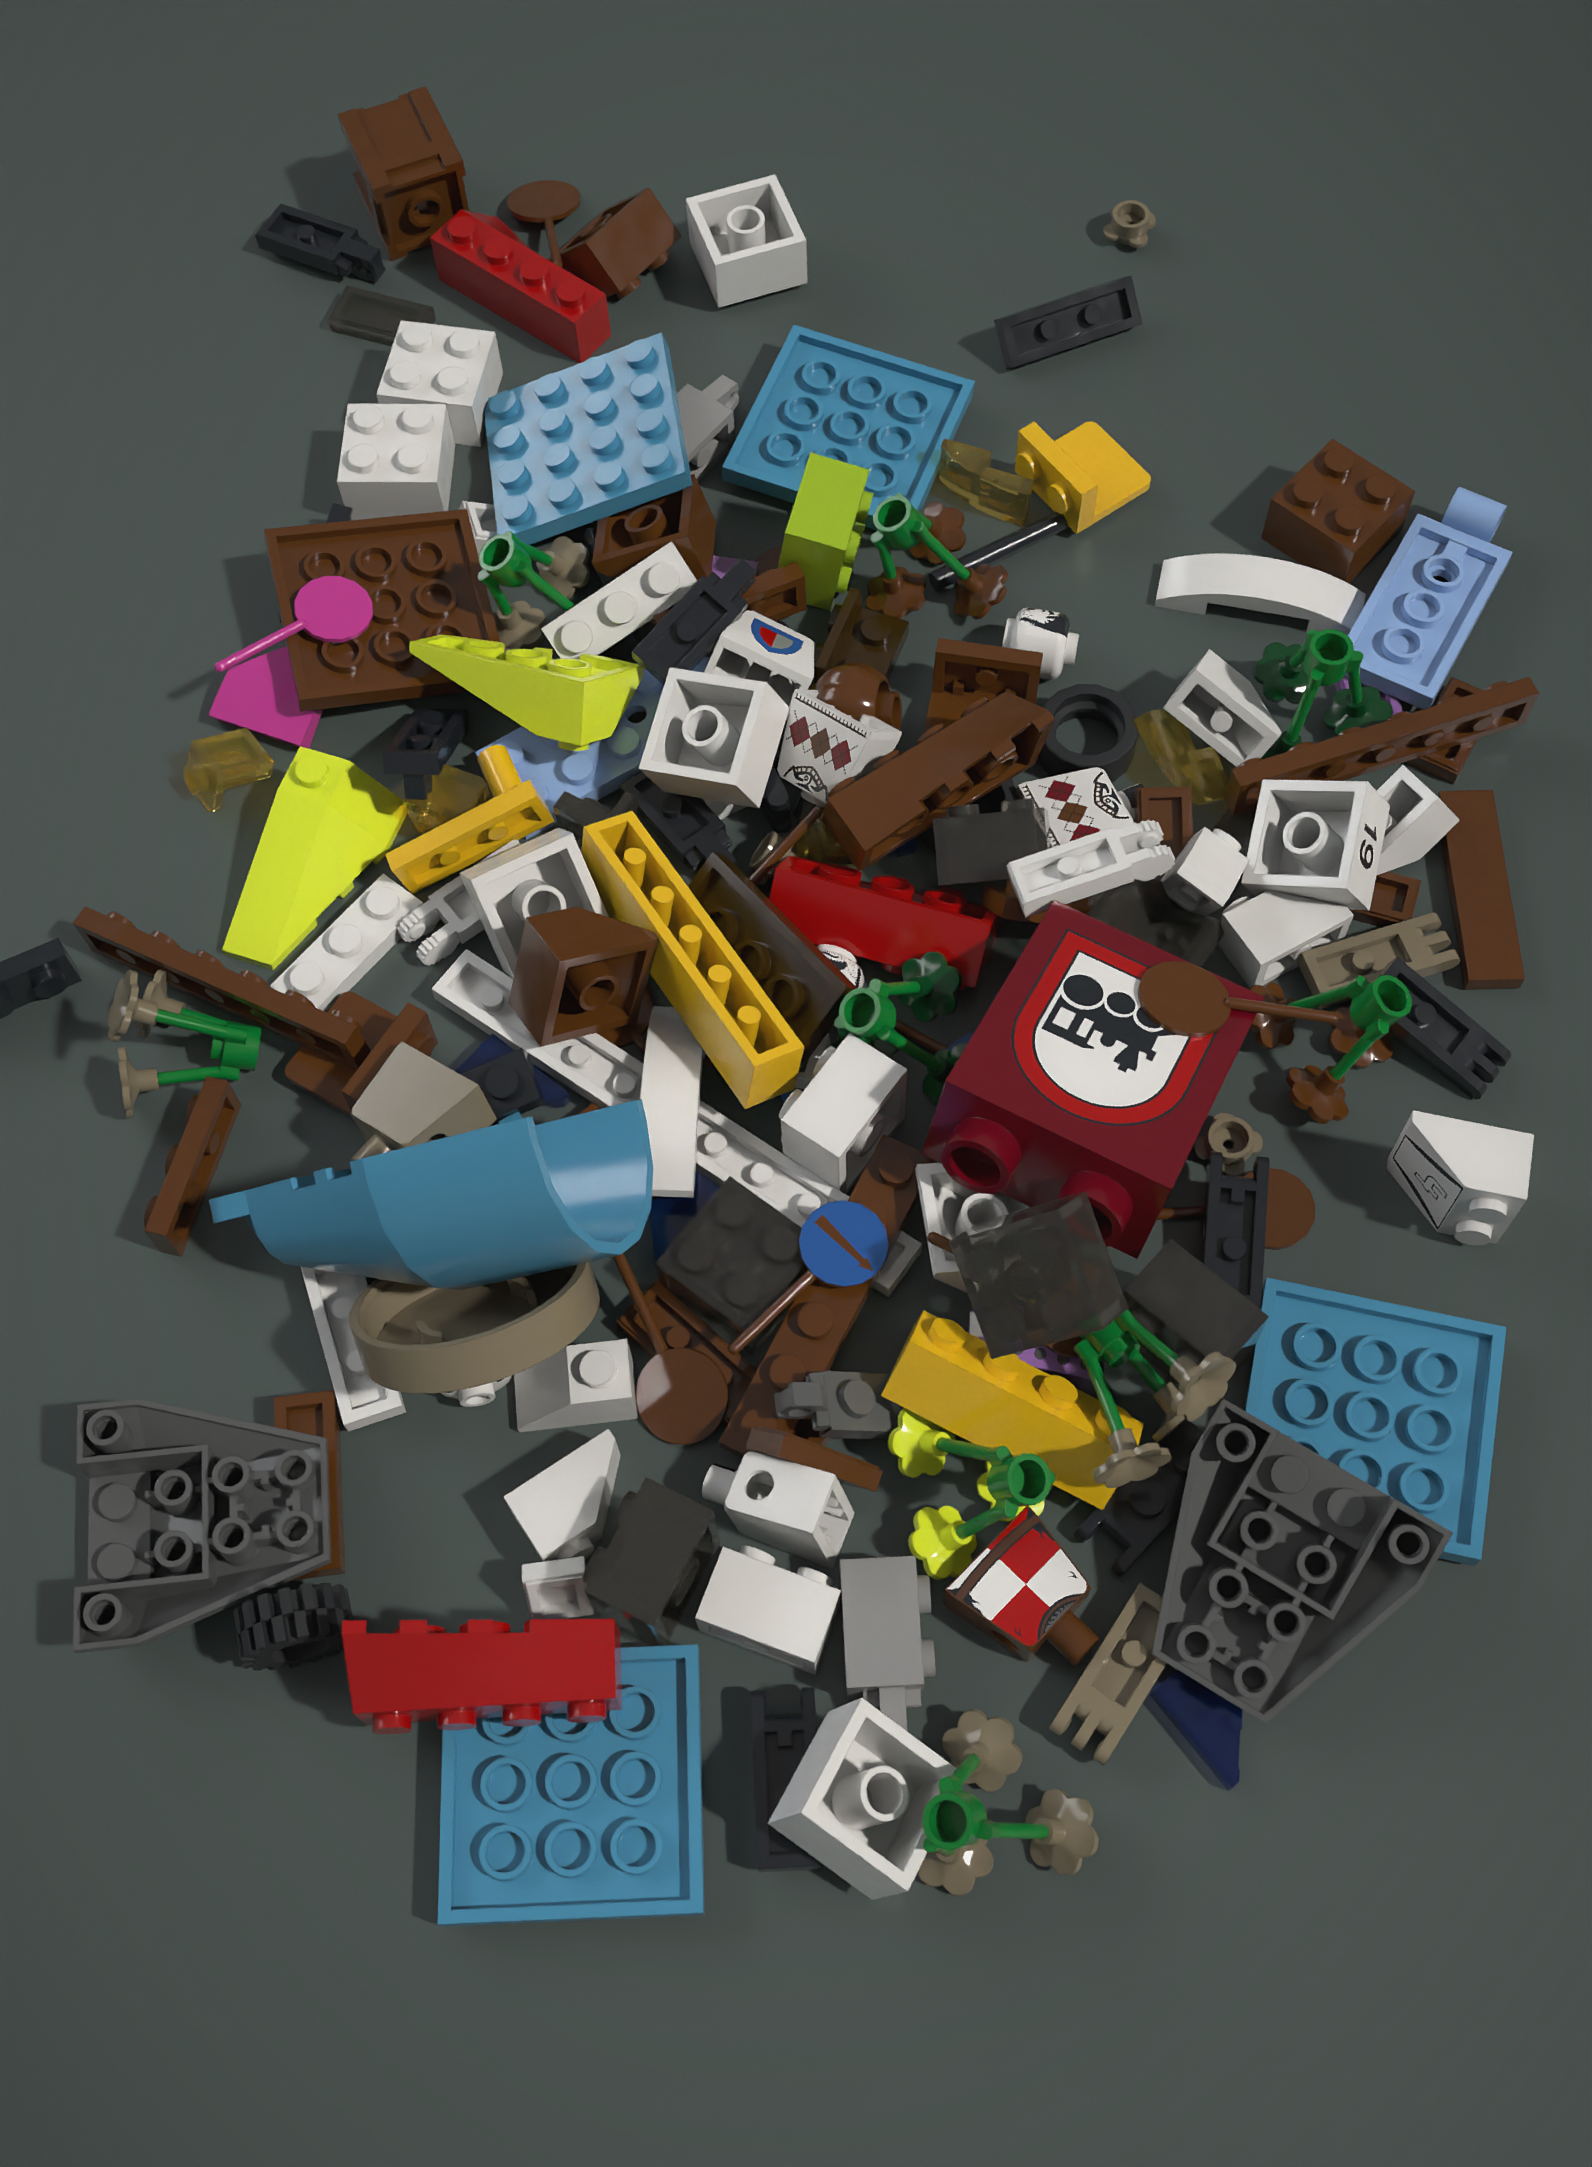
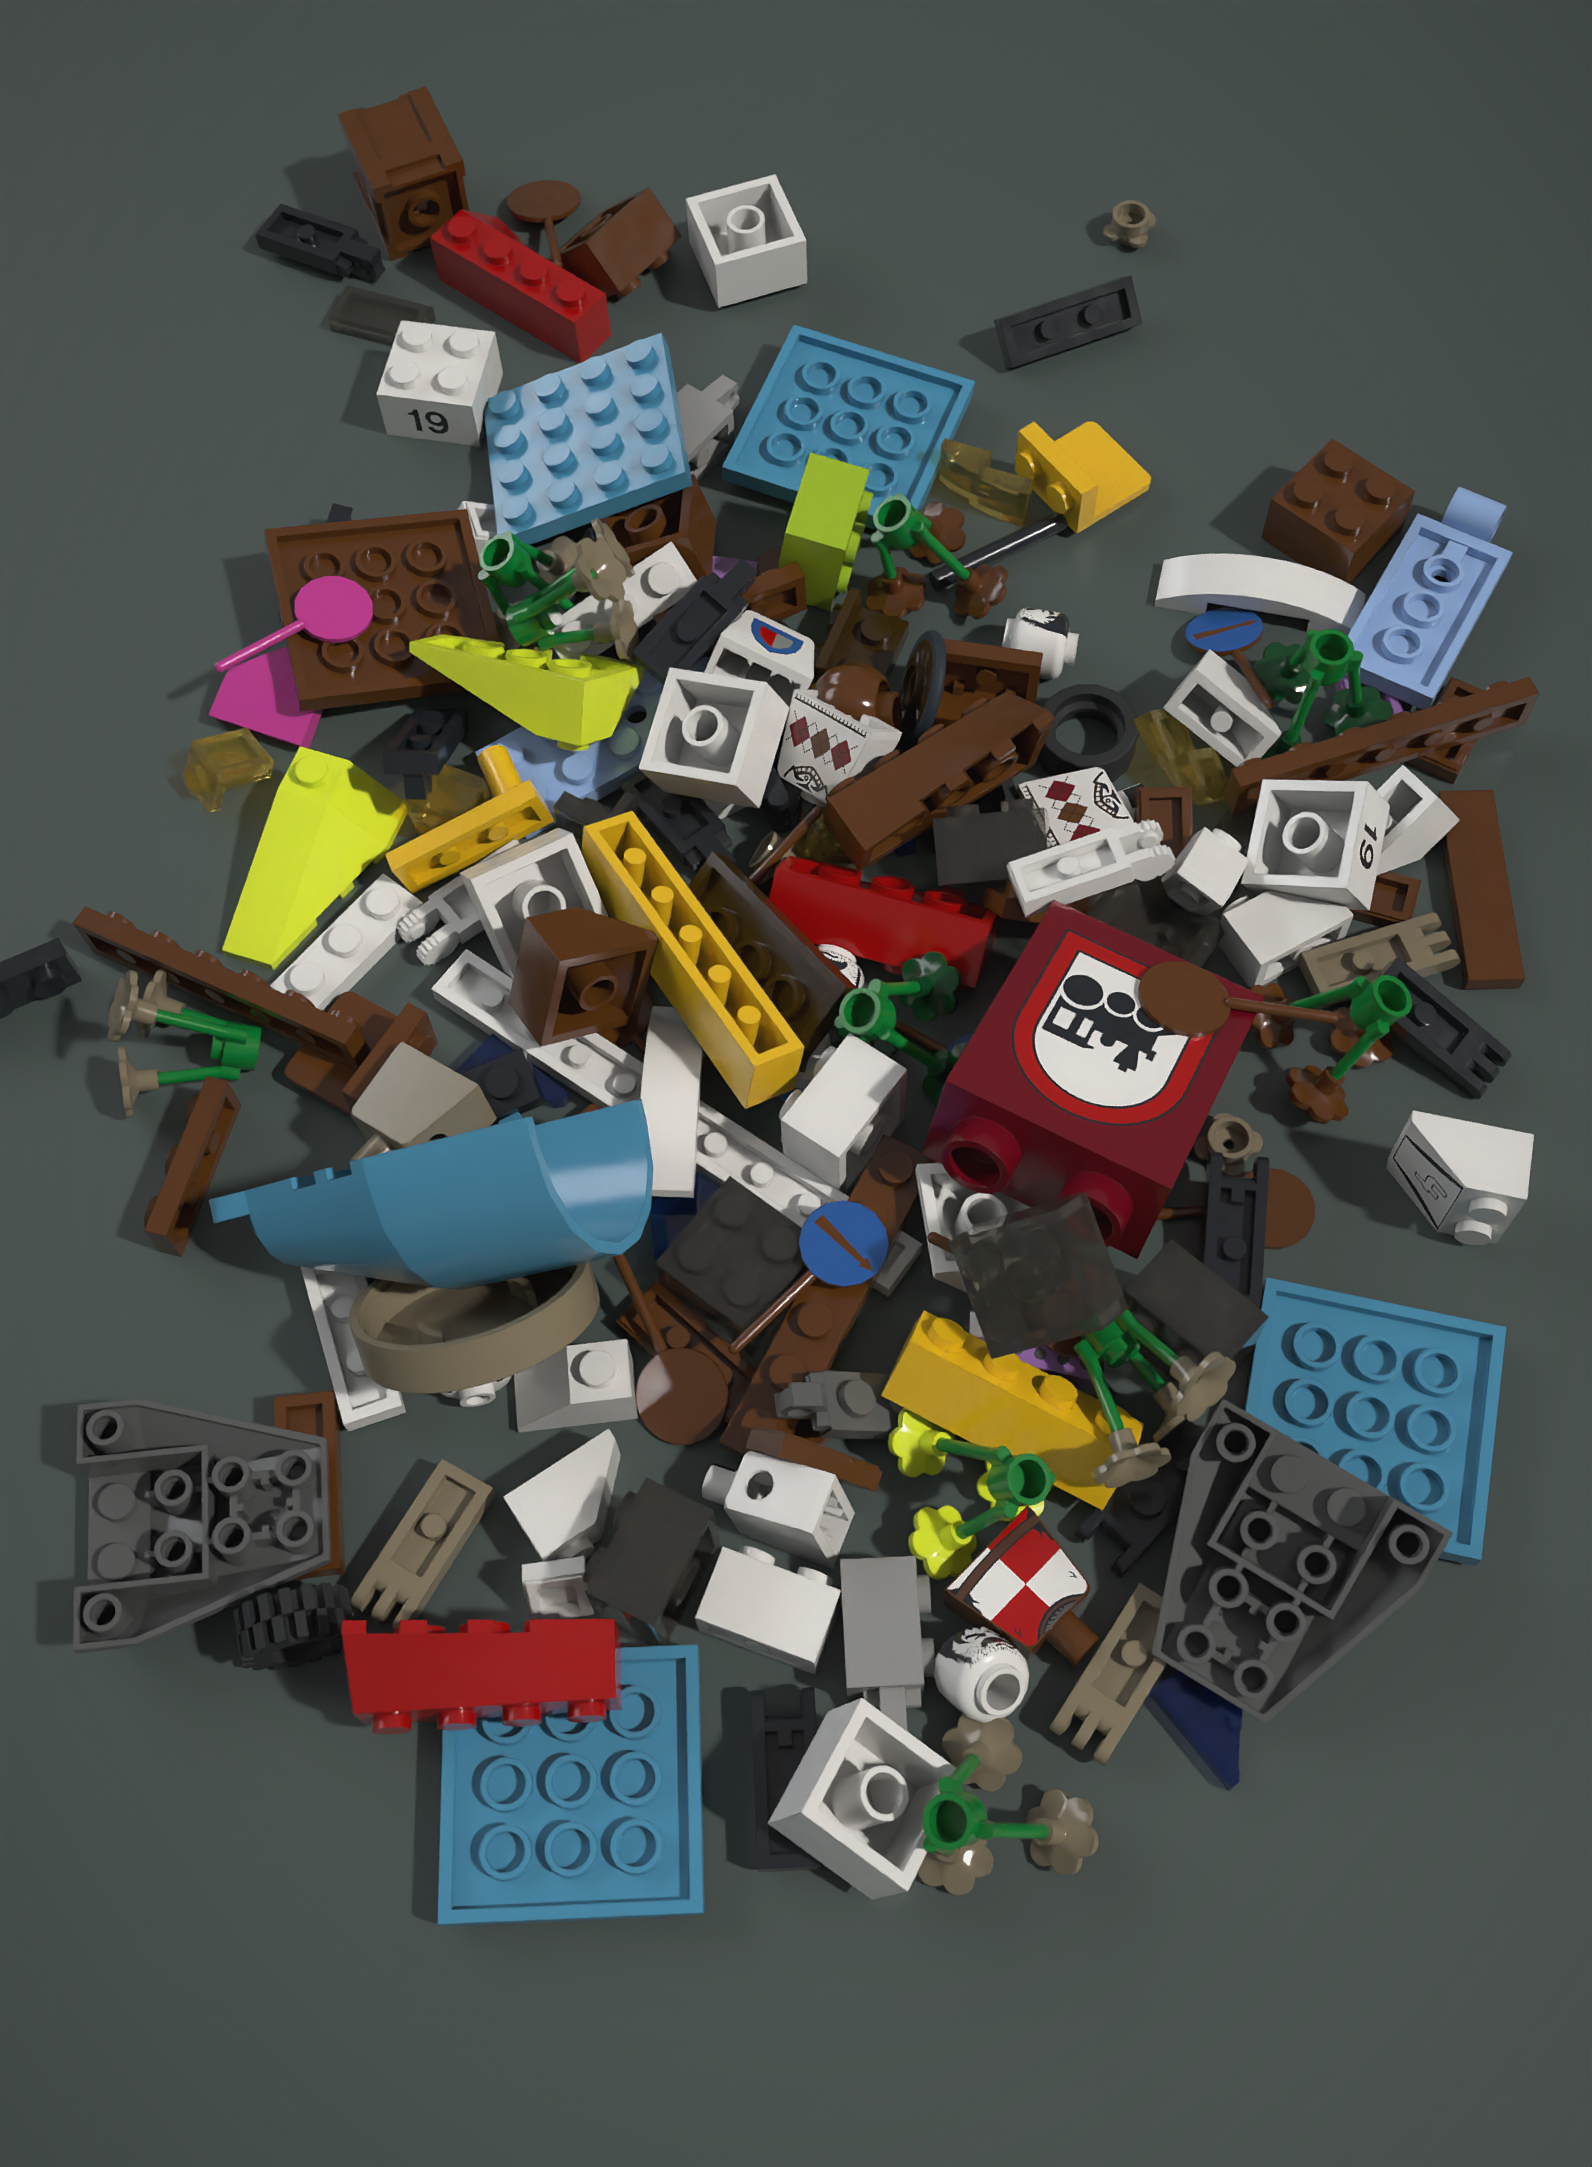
(396, 459): white brick -> none
(424, 1544): none -> dark tan hinge
(601, 570): none -> plant
(922, 686): none -> wheel
(981, 1673): none -> white head
(1230, 633): none -> blue piece

